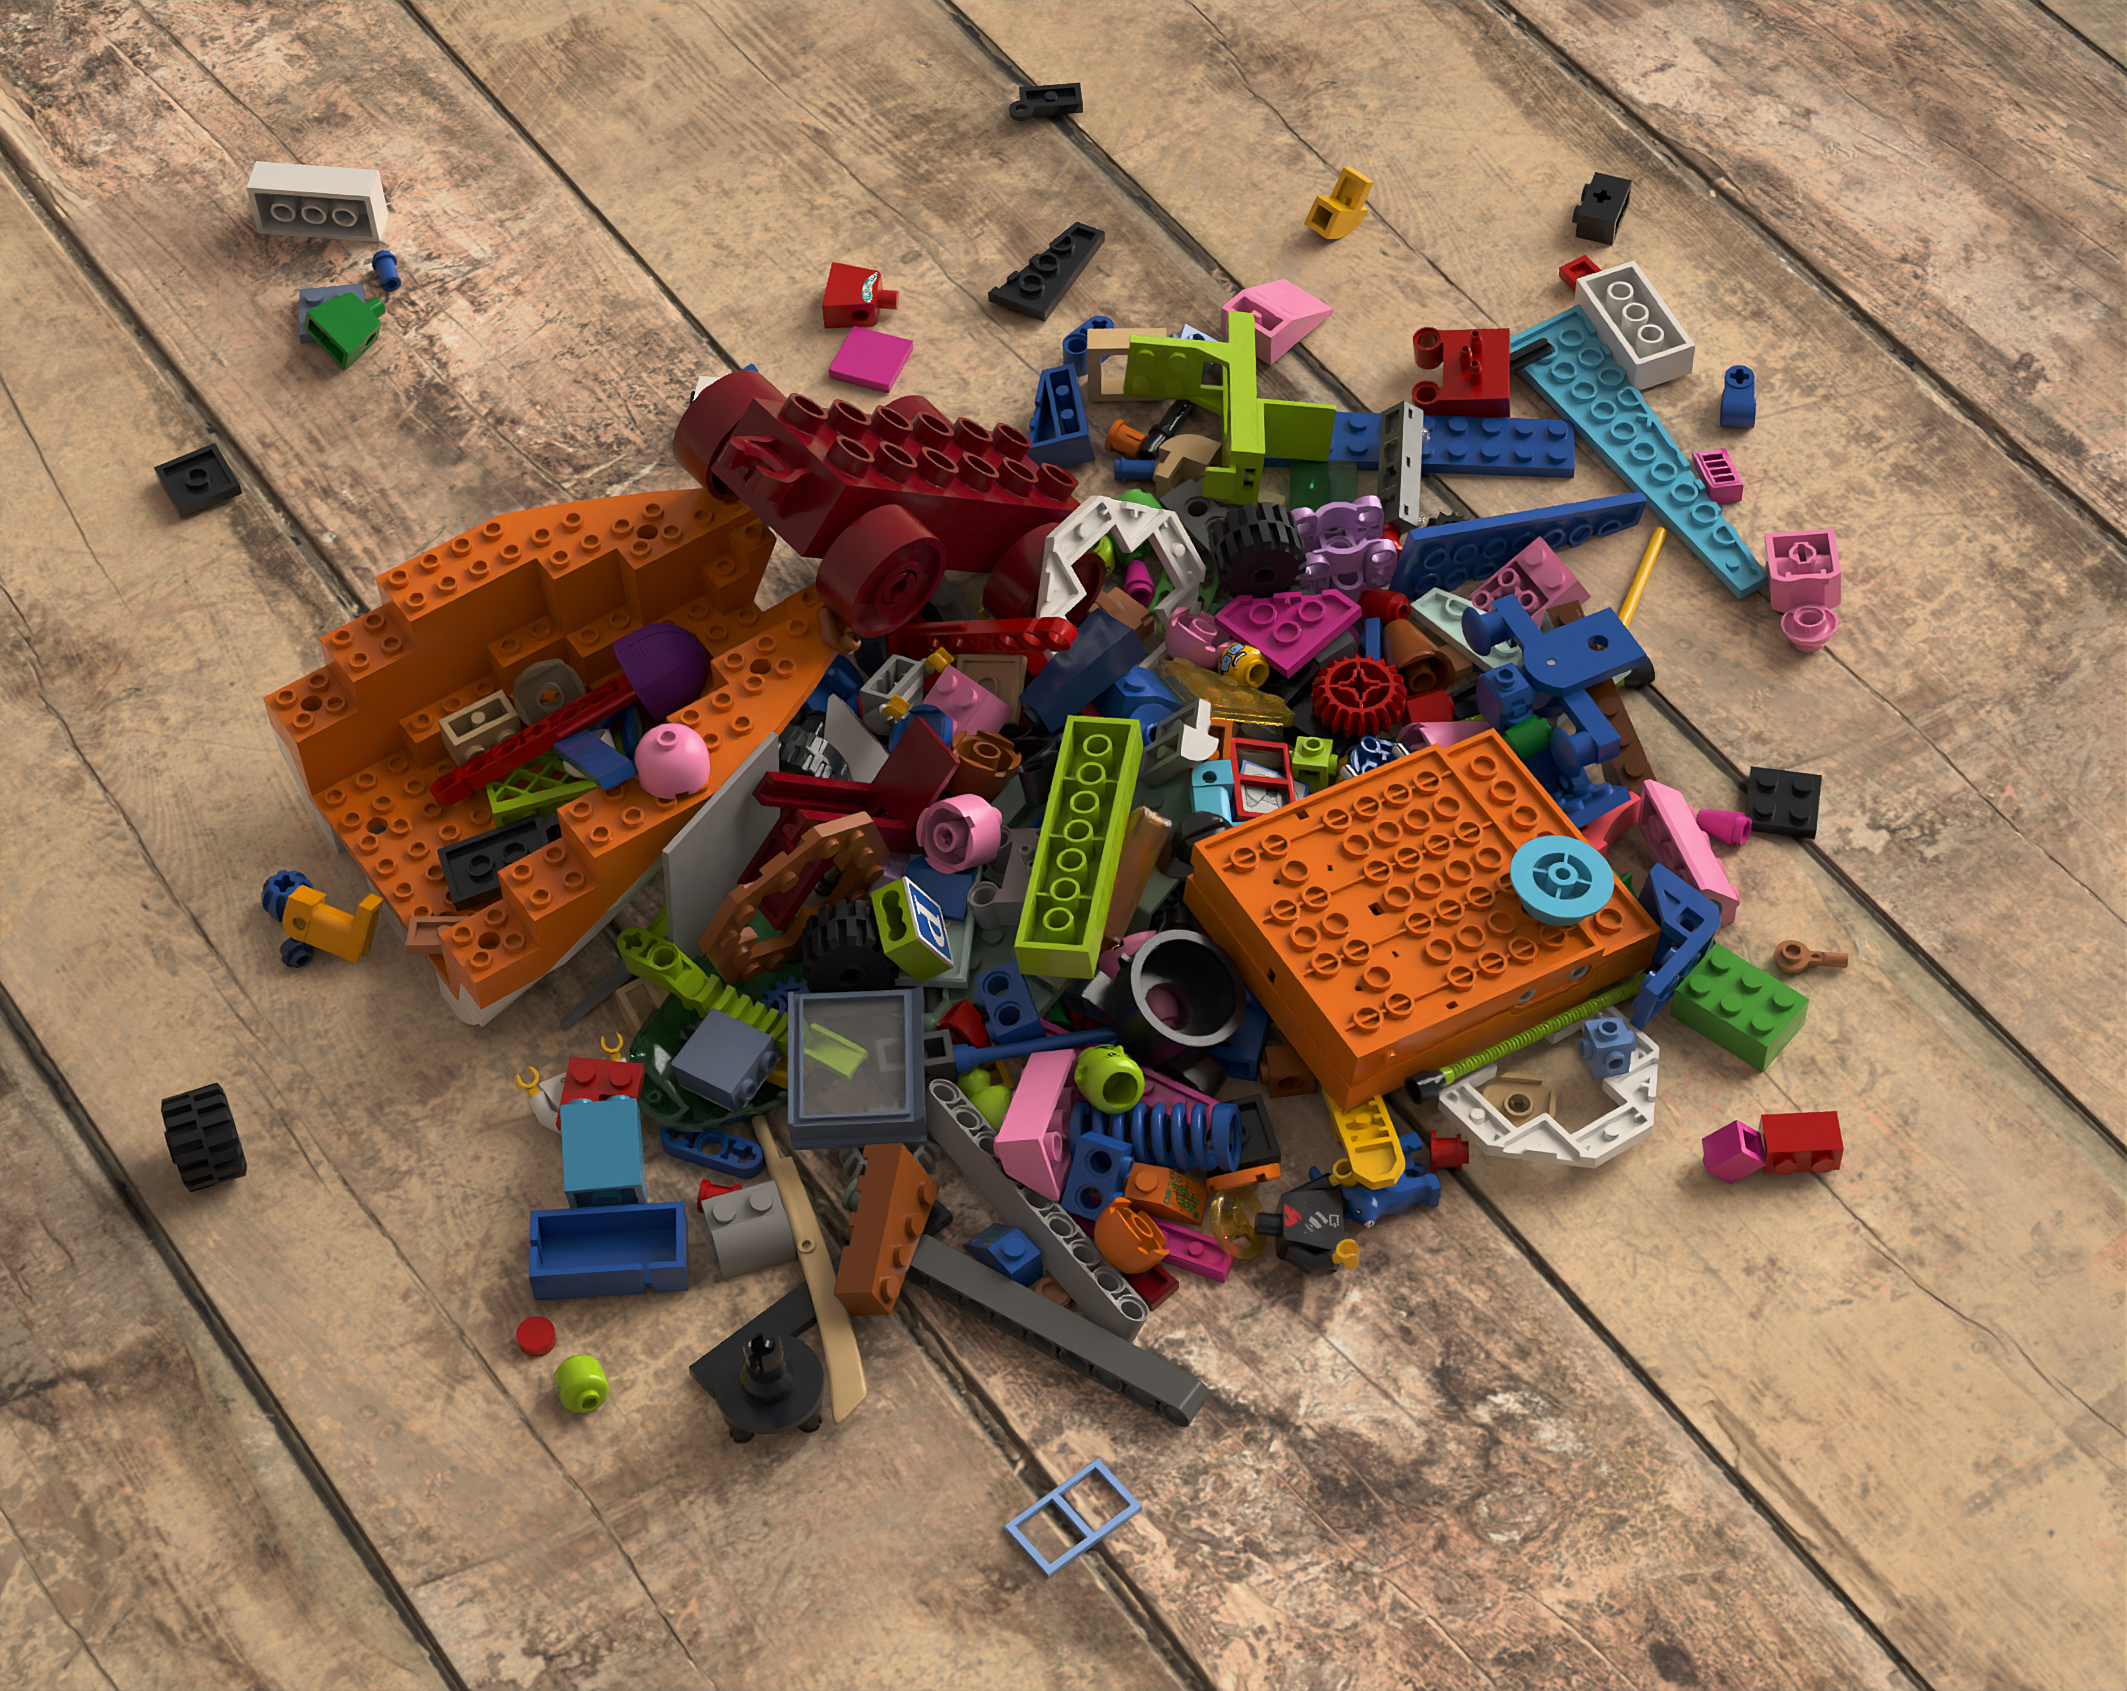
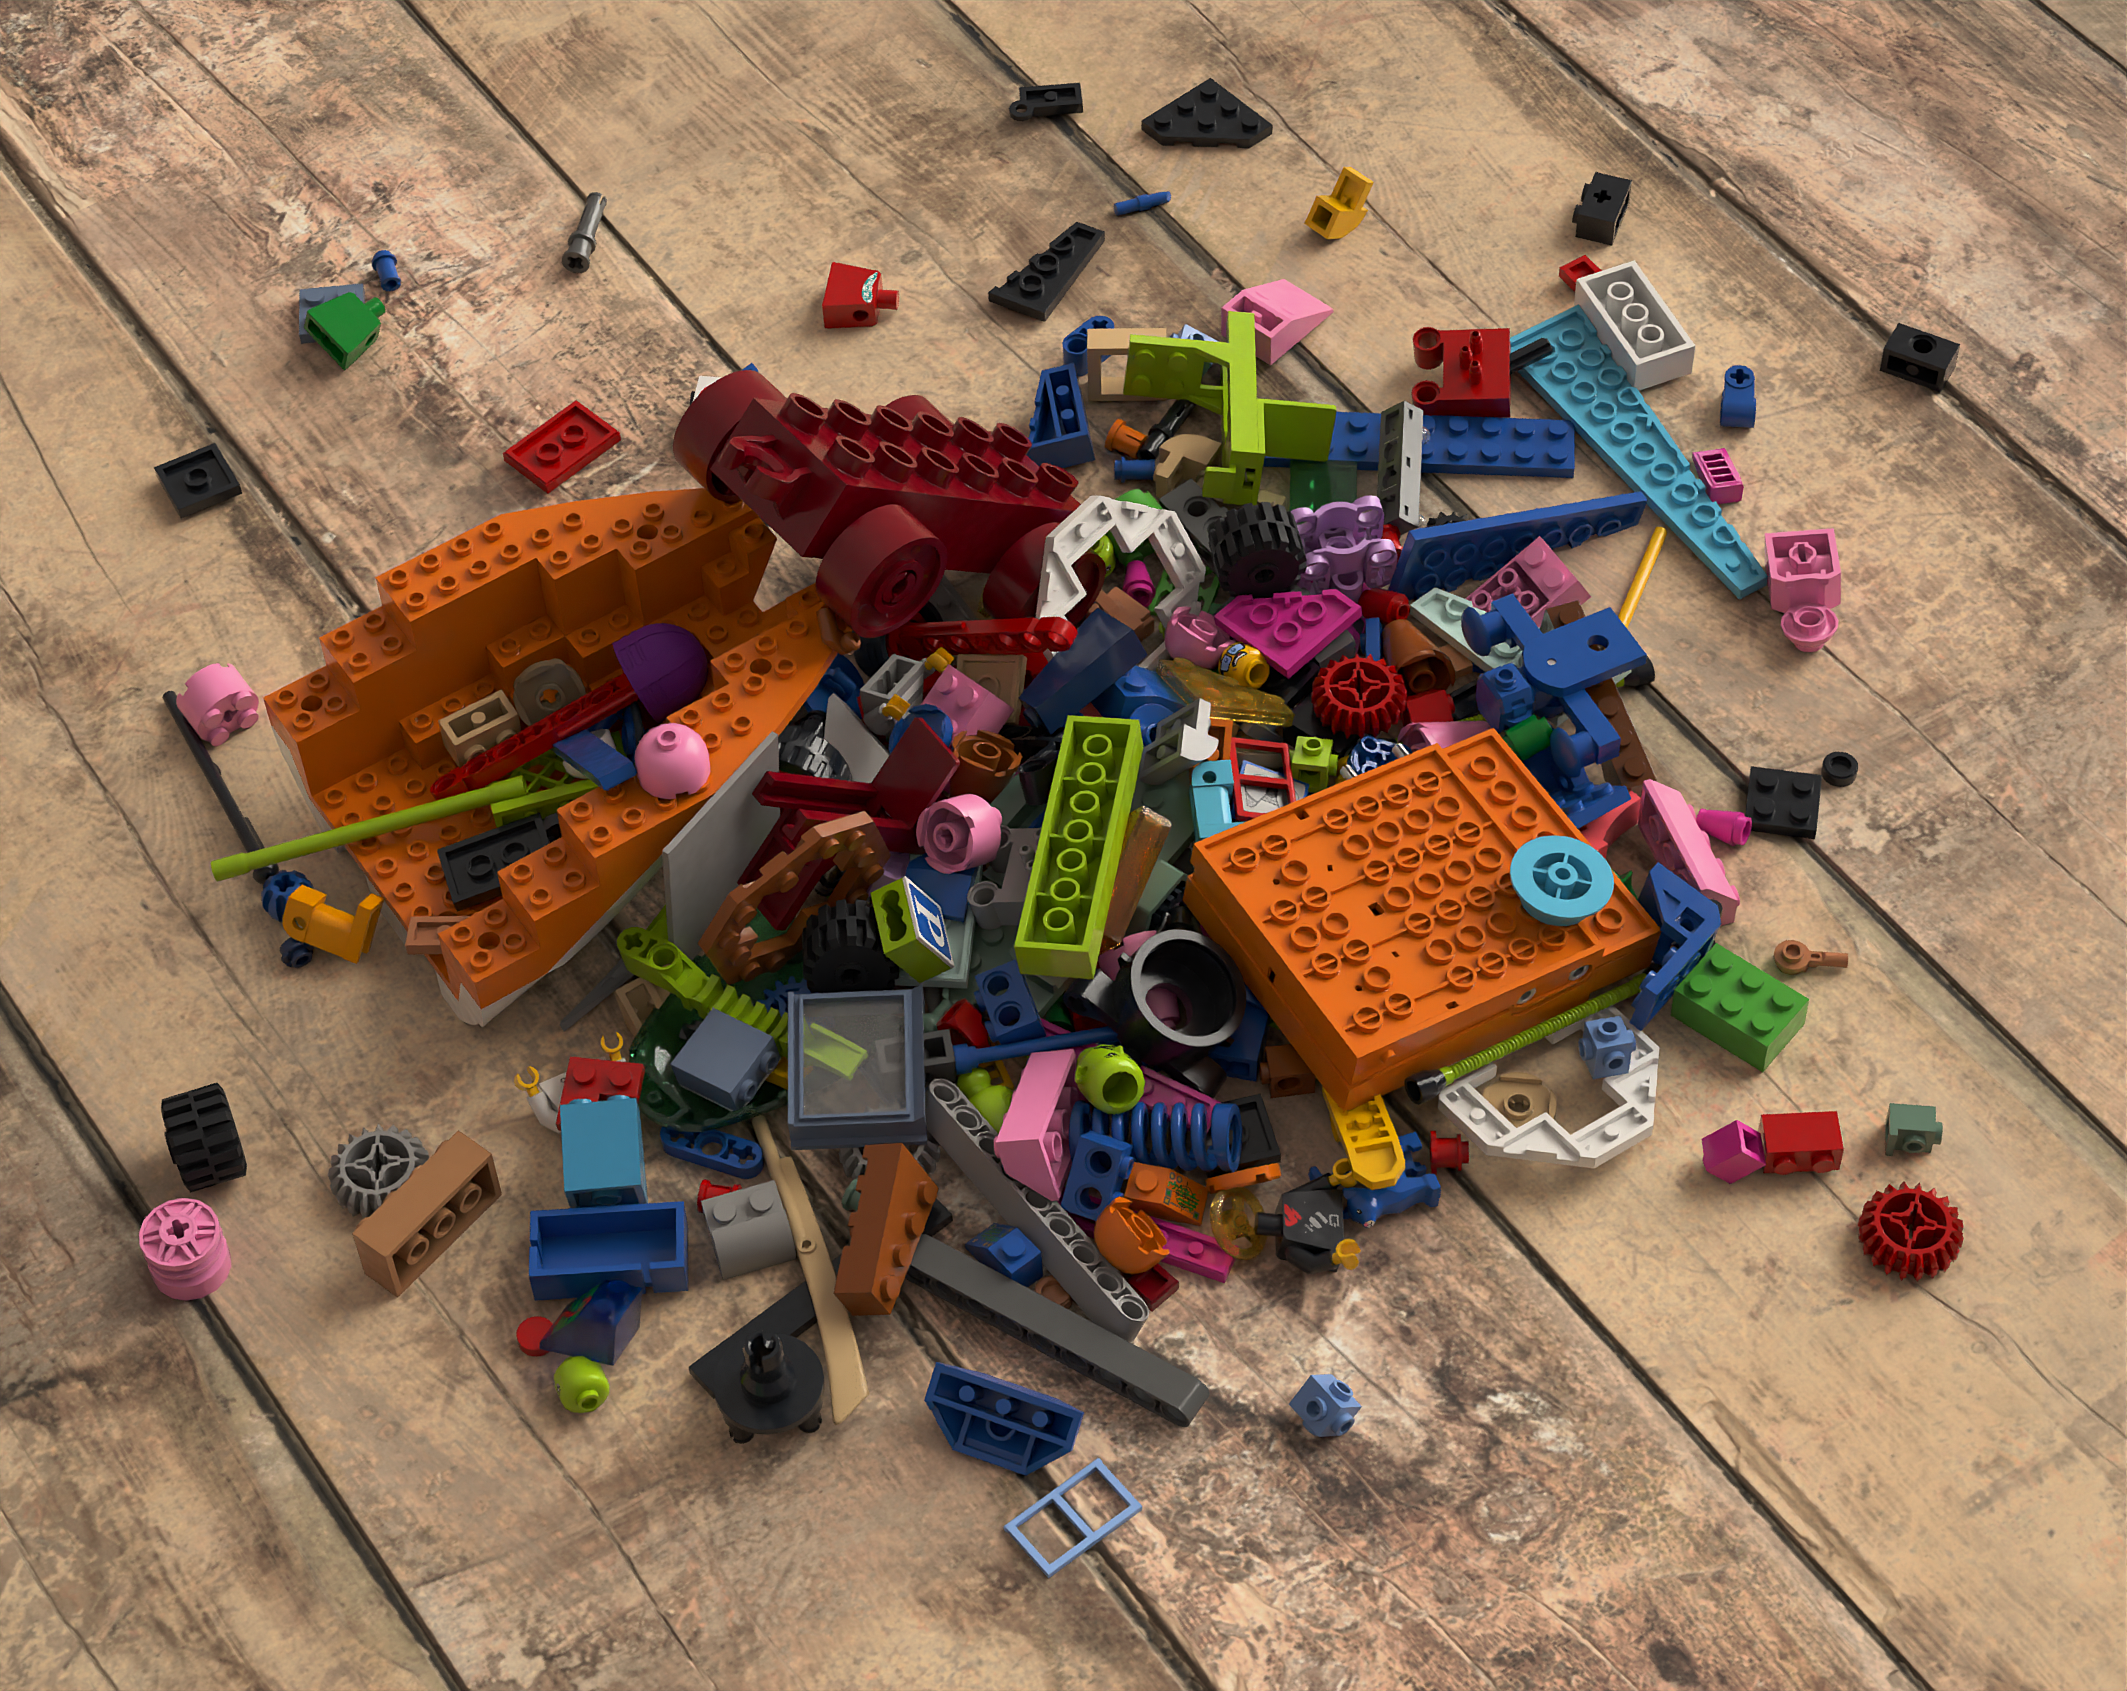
(185, 1249): none -> bright pink wheel
(213, 774): none -> black bar
(218, 703): none -> bright pink brick
(245, 862): none -> lime piece
(317, 201): white brick -> none
(377, 1164): none -> light grey gear
(427, 1213): none -> medium nougat brick
(561, 446): none -> red tile
(583, 241): none -> dark grey pin
(597, 1323): none -> clear blue slope
(871, 359): dark pink tile -> none
(1000, 1419): none -> blue wedge
(1141, 203): none -> blue piece
(1178, 846): black piece -> none
(1207, 118): none -> black plate
(1325, 1405): none -> medium blue brick
(1839, 769): none -> black tile
(1886, 1231): none -> red gear
(1911, 1128): none -> sand green brick
(1919, 357): none -> black brick

